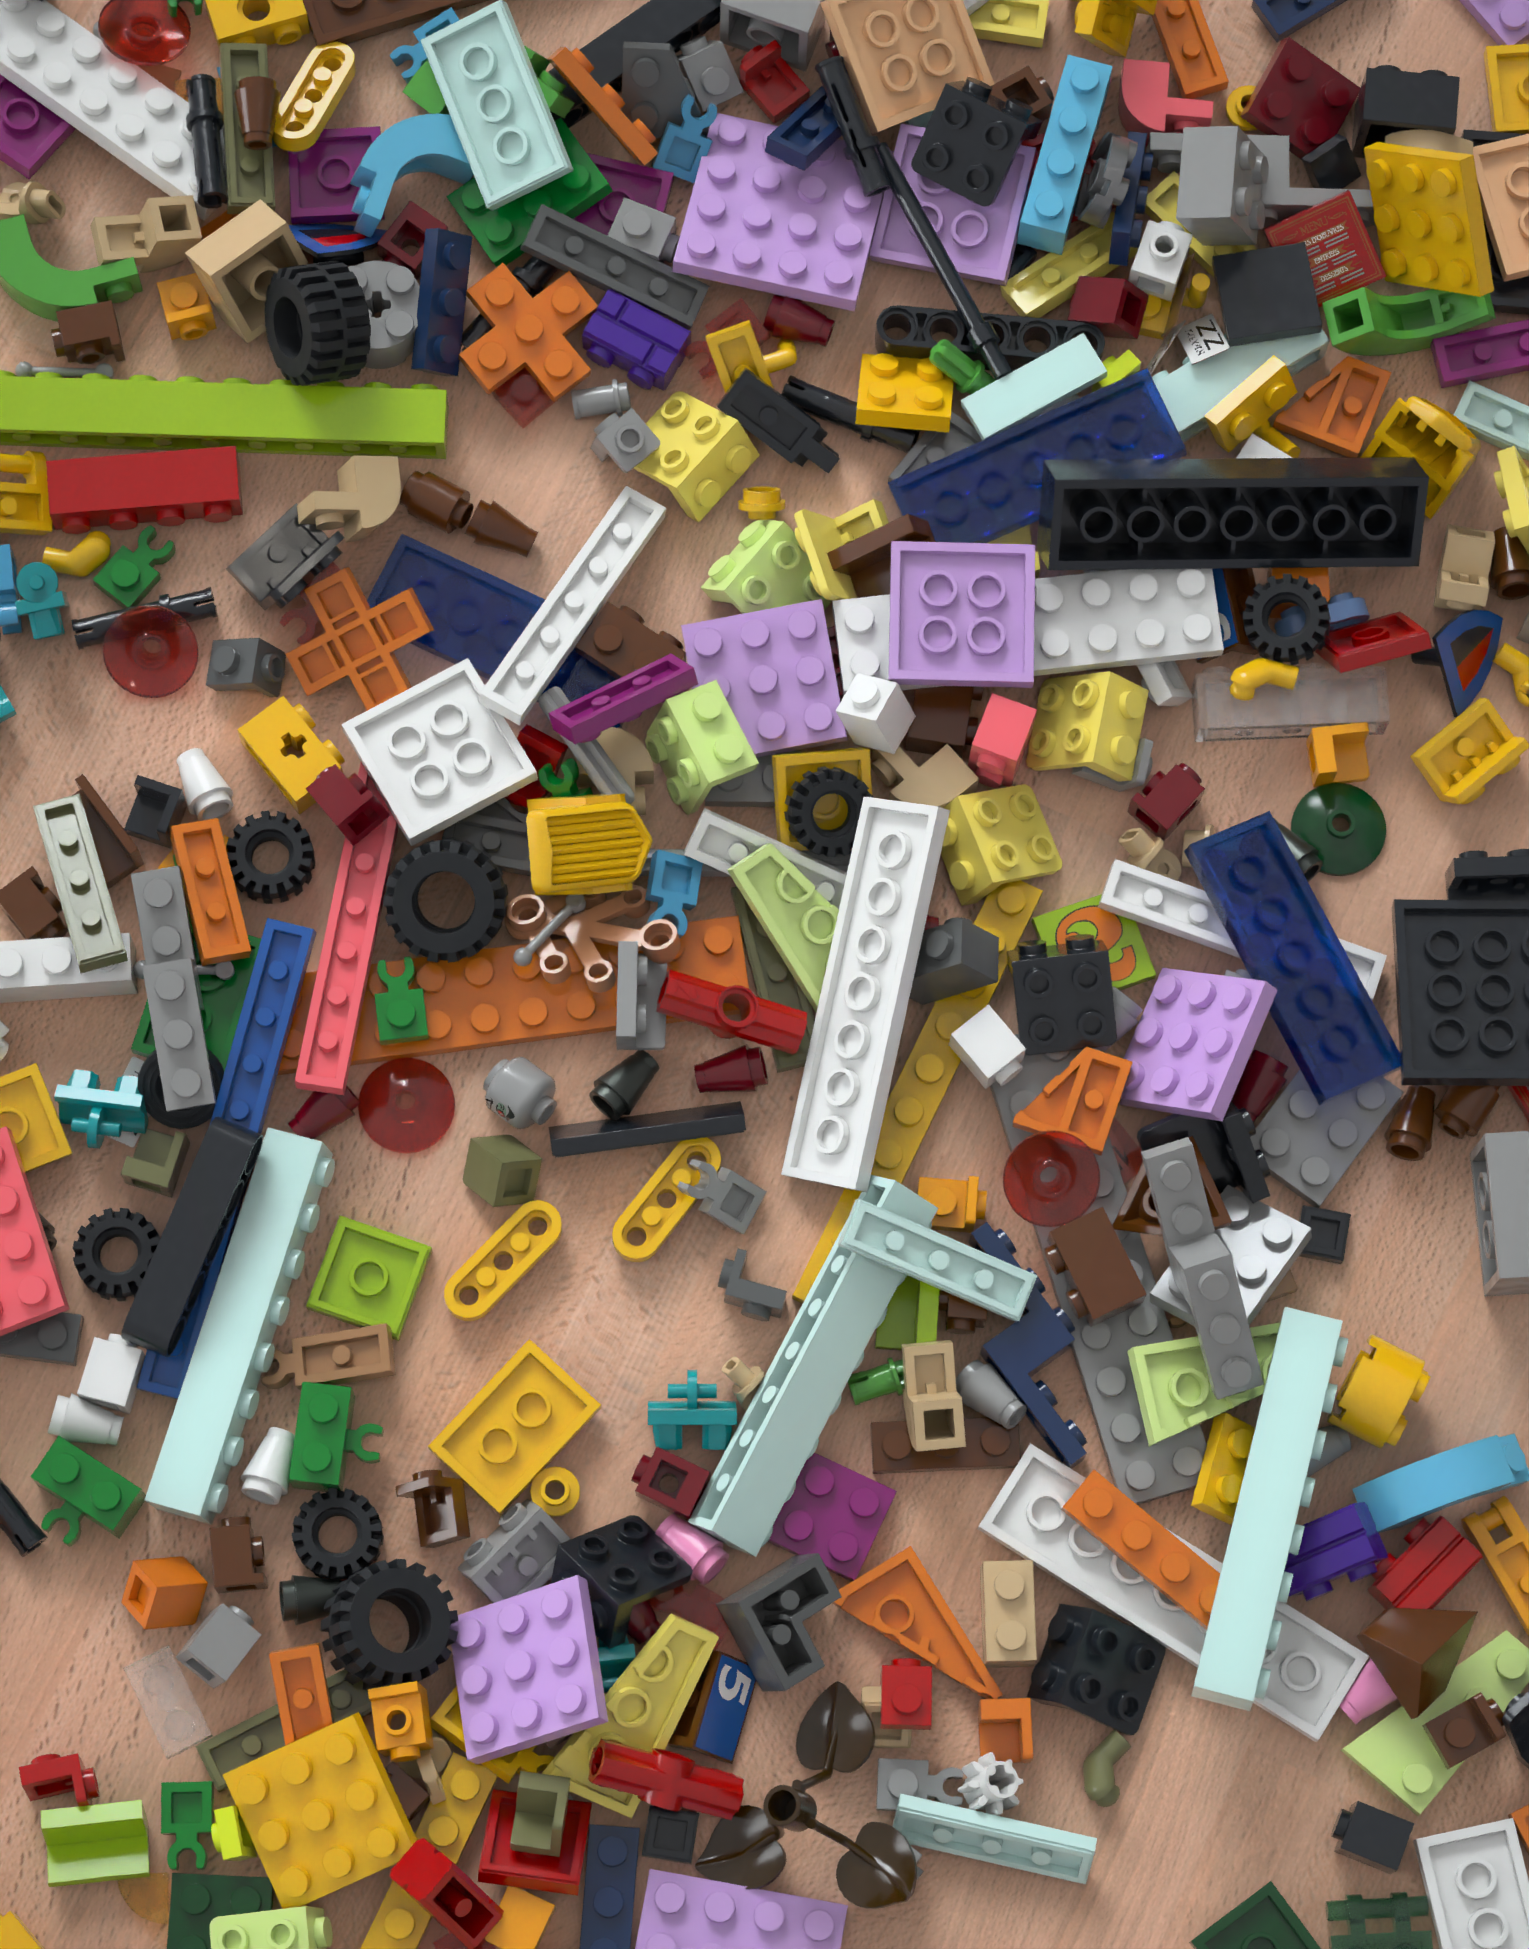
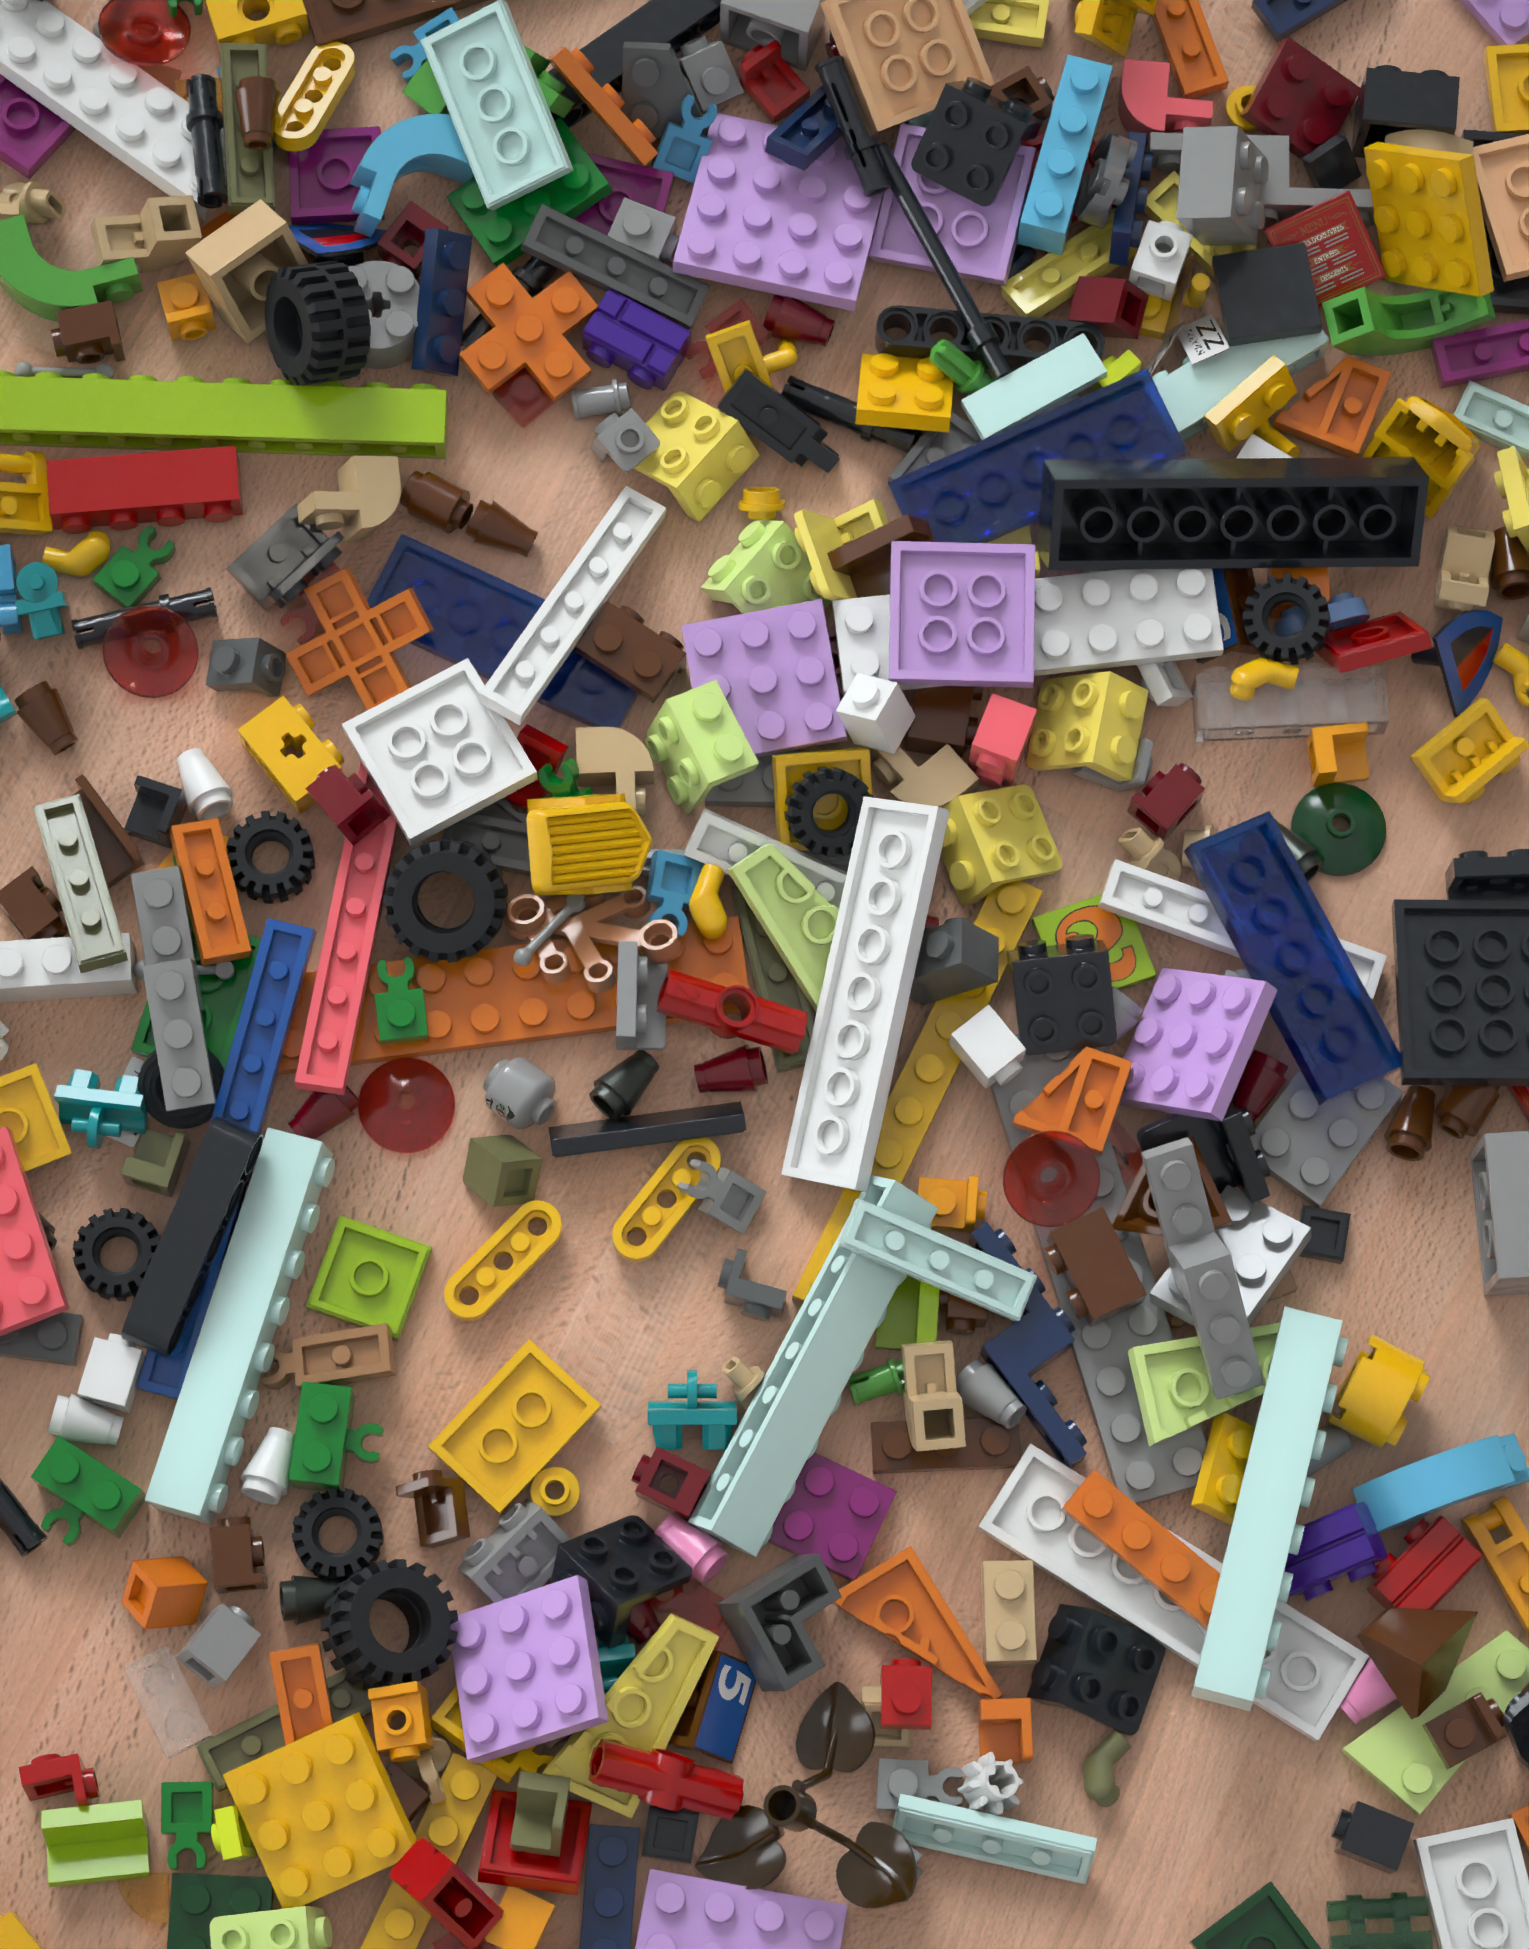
(46, 716): none -> reddish brown cone
(589, 754): light grey axle -> none
(623, 699): magenta plate -> none
(706, 904): none -> yellow arm

